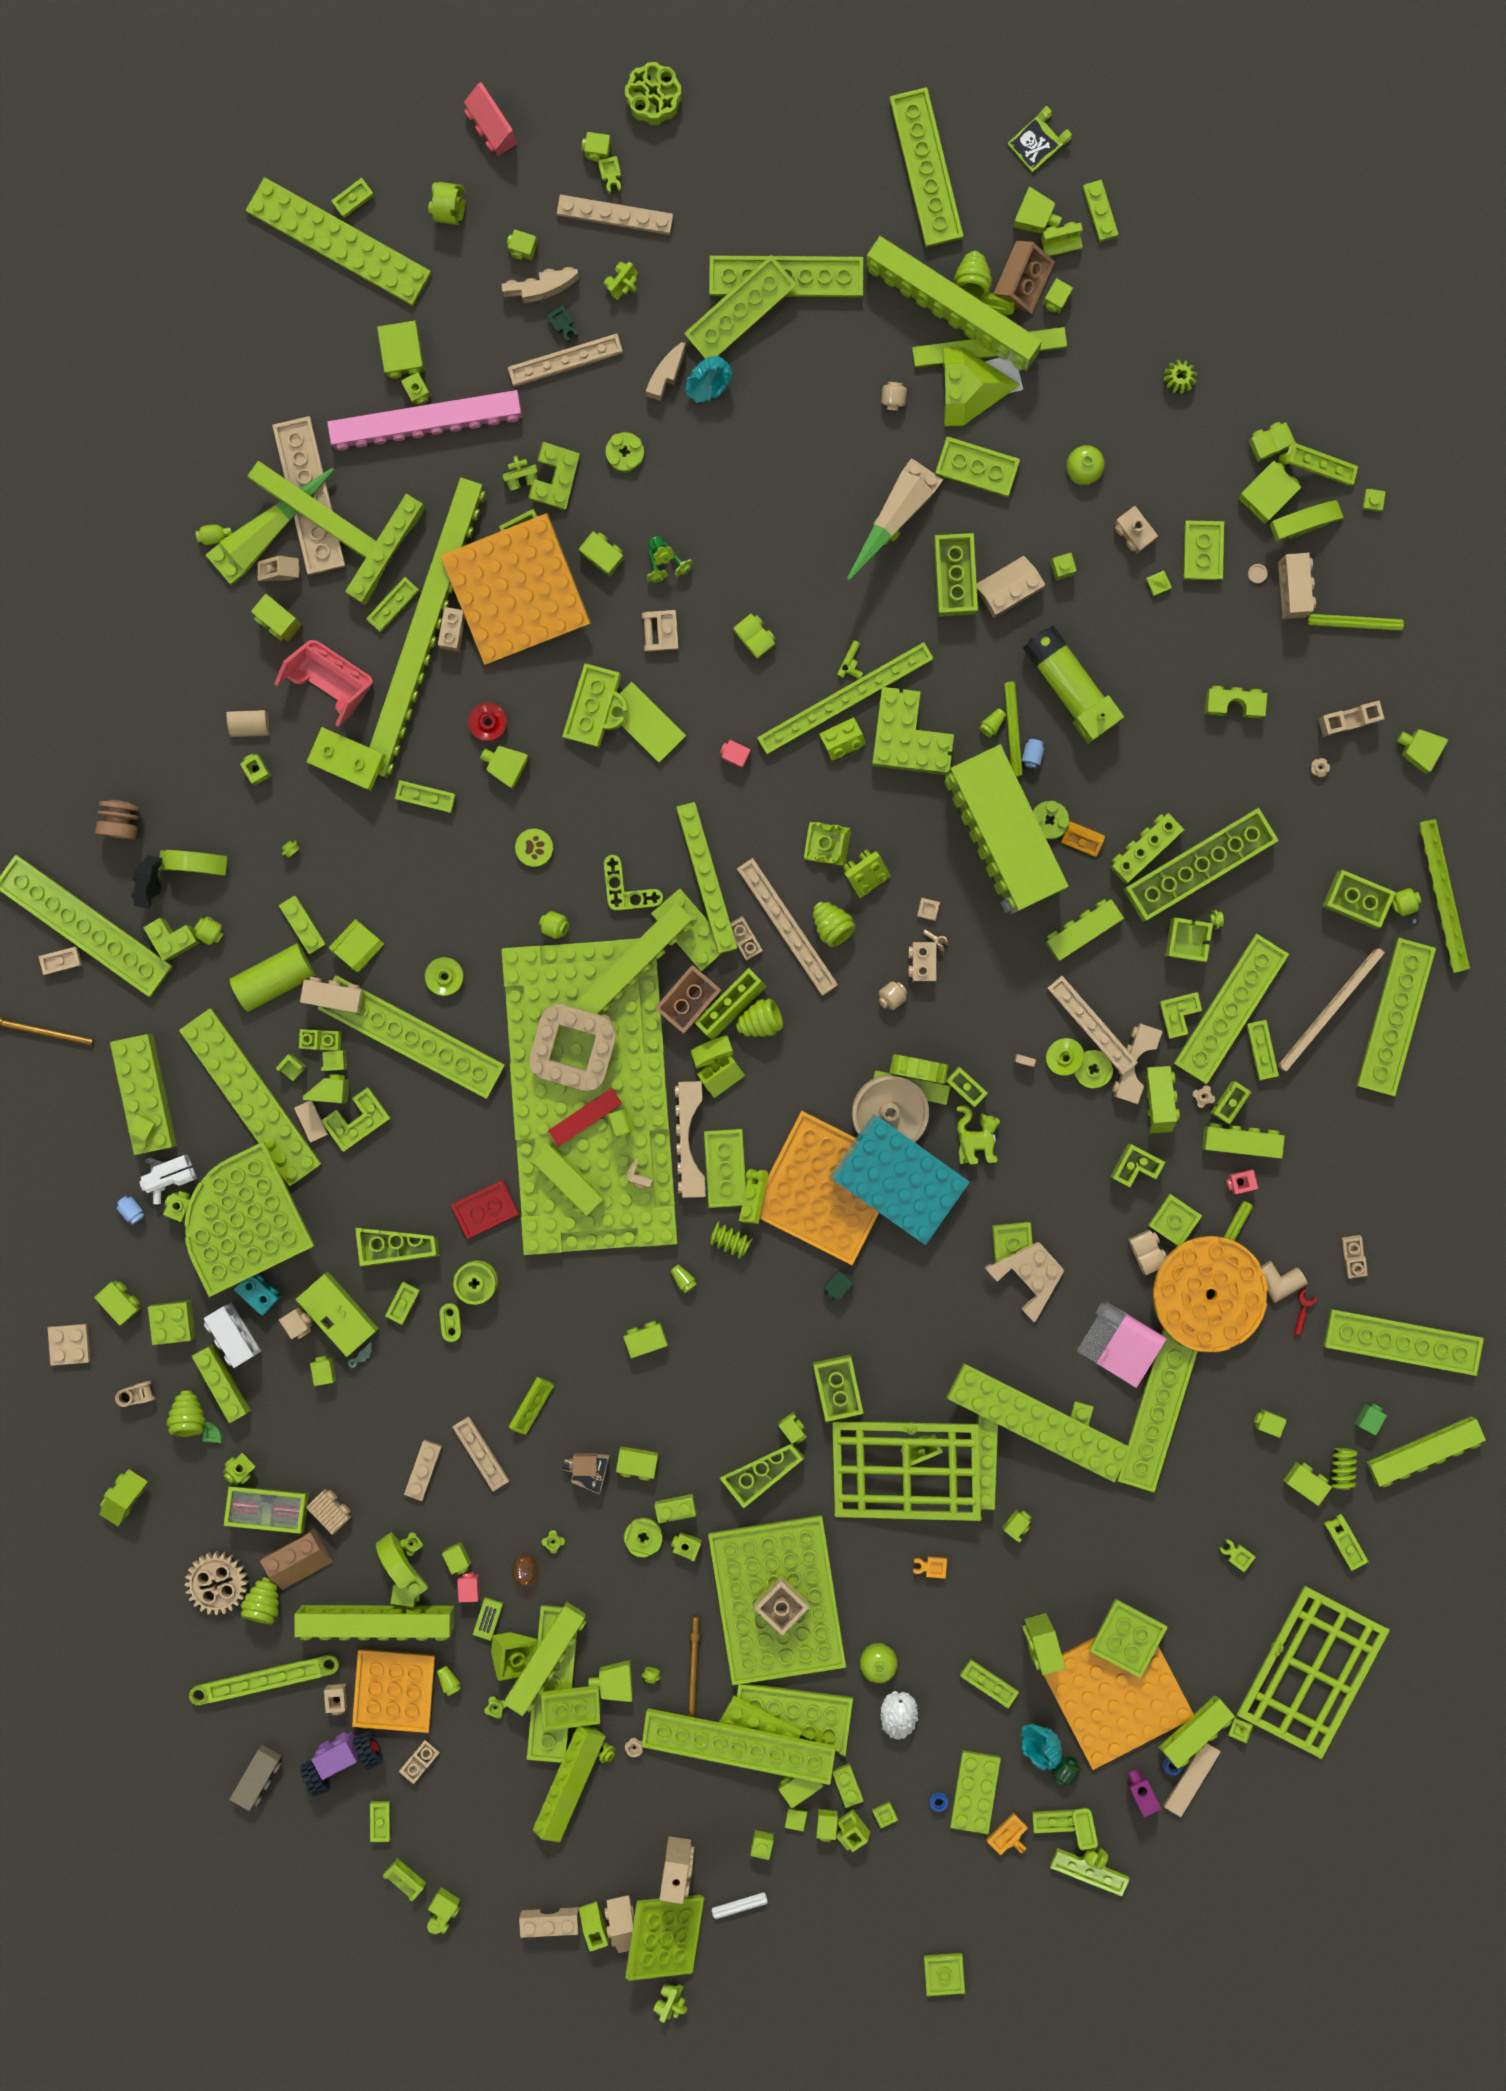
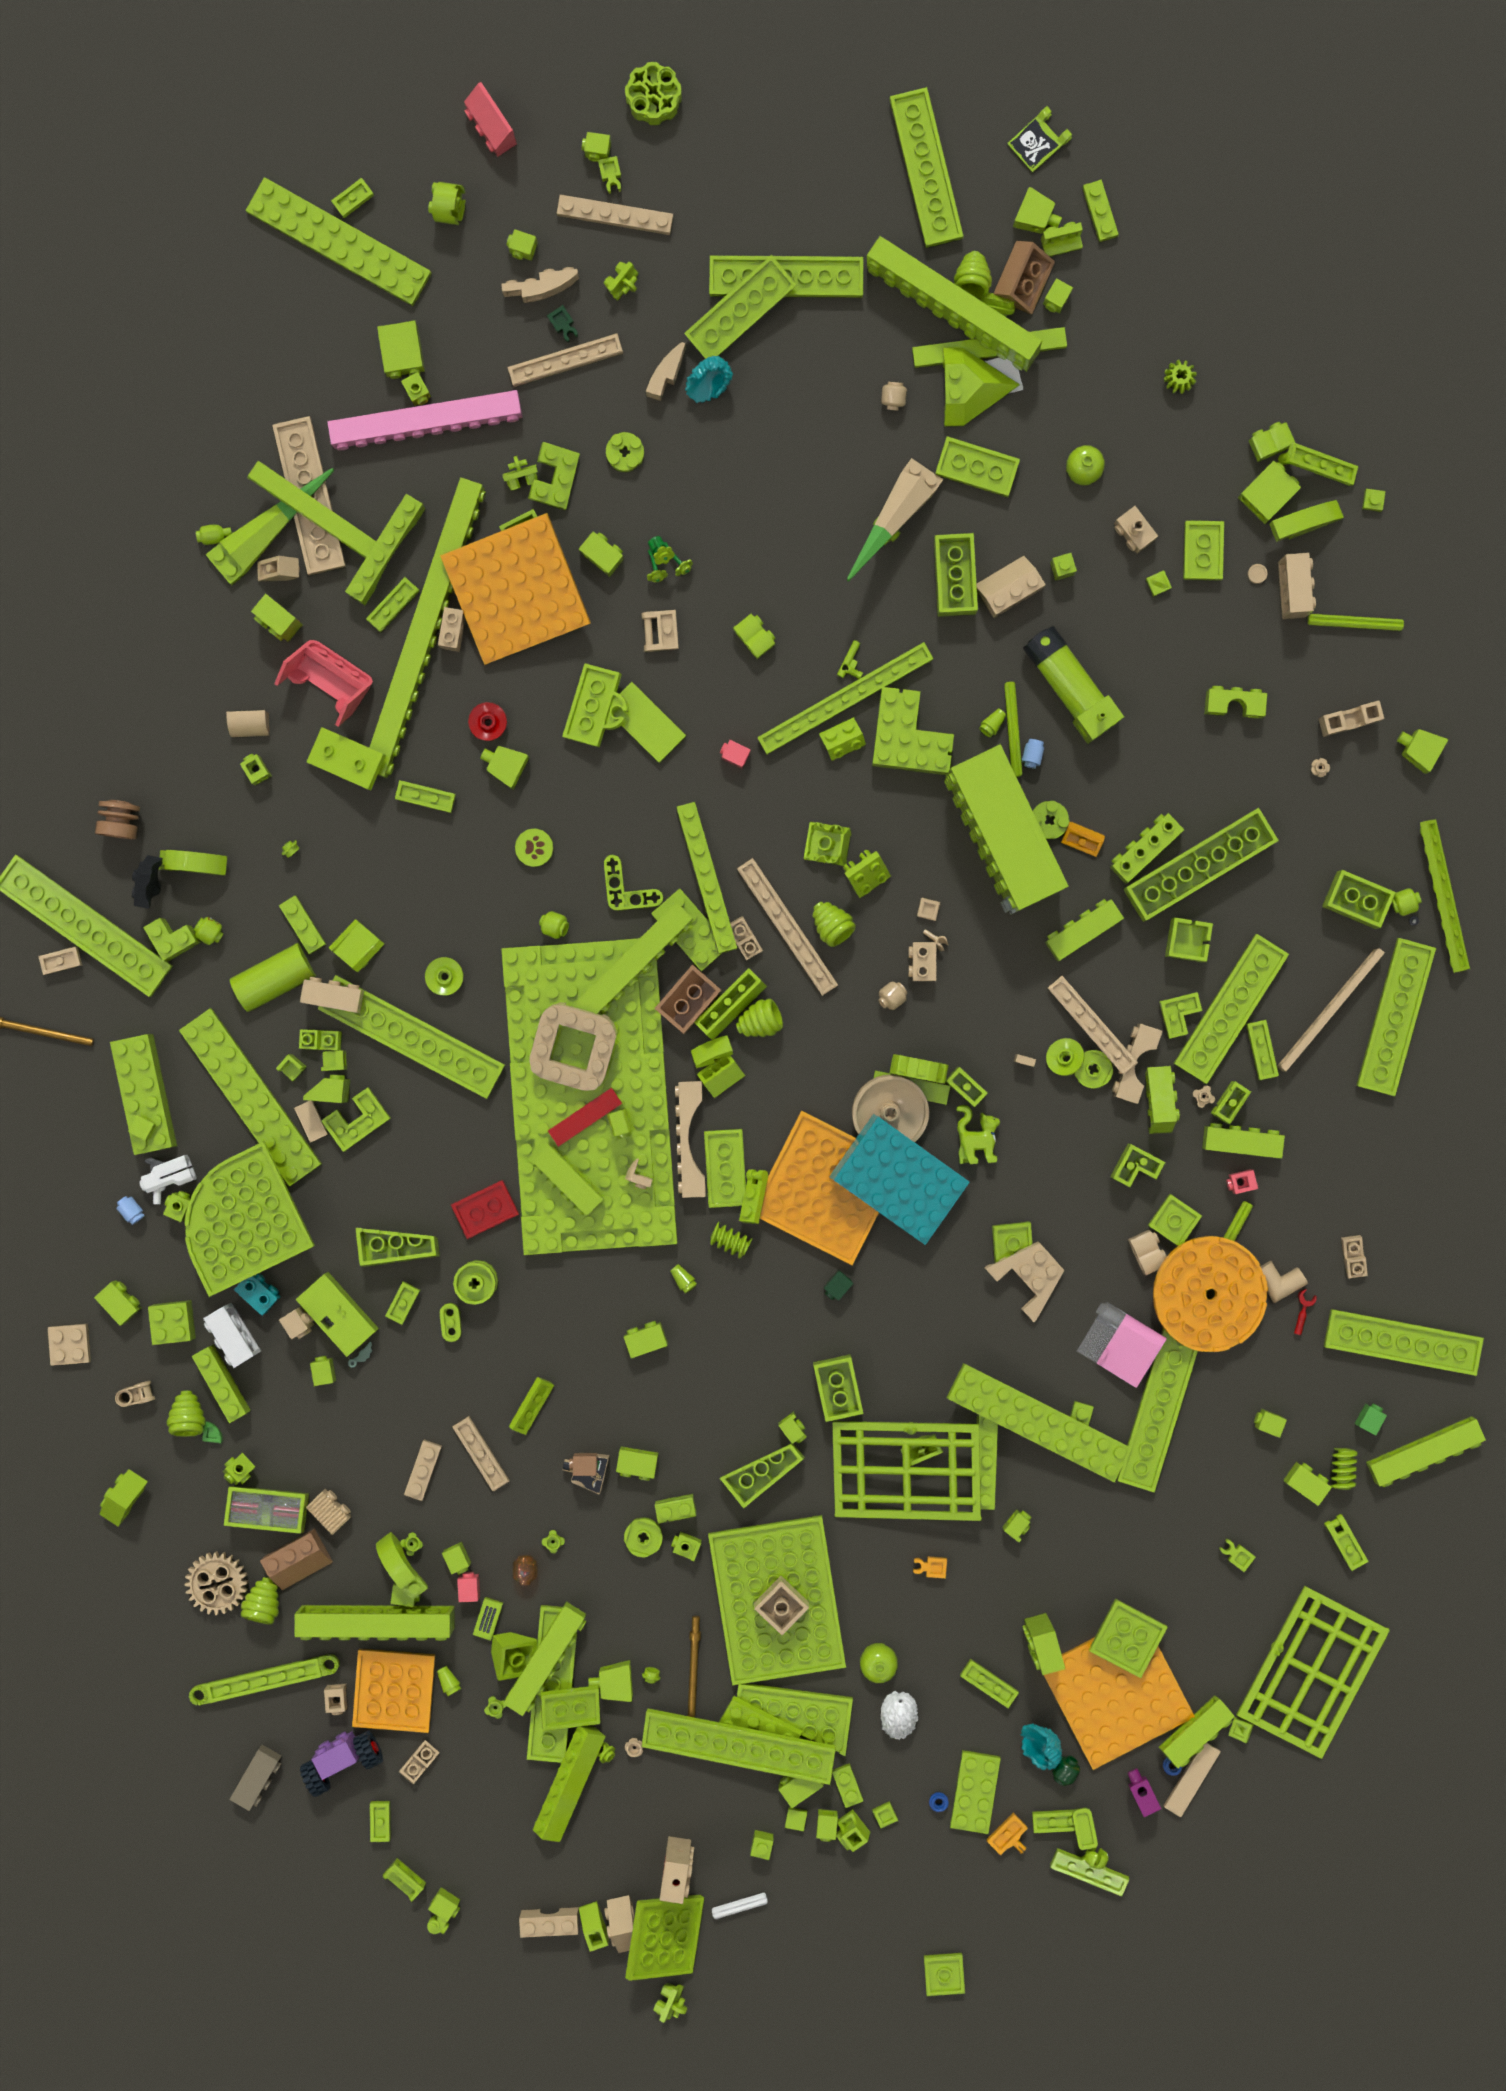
(1217, 919): lime plate -> none

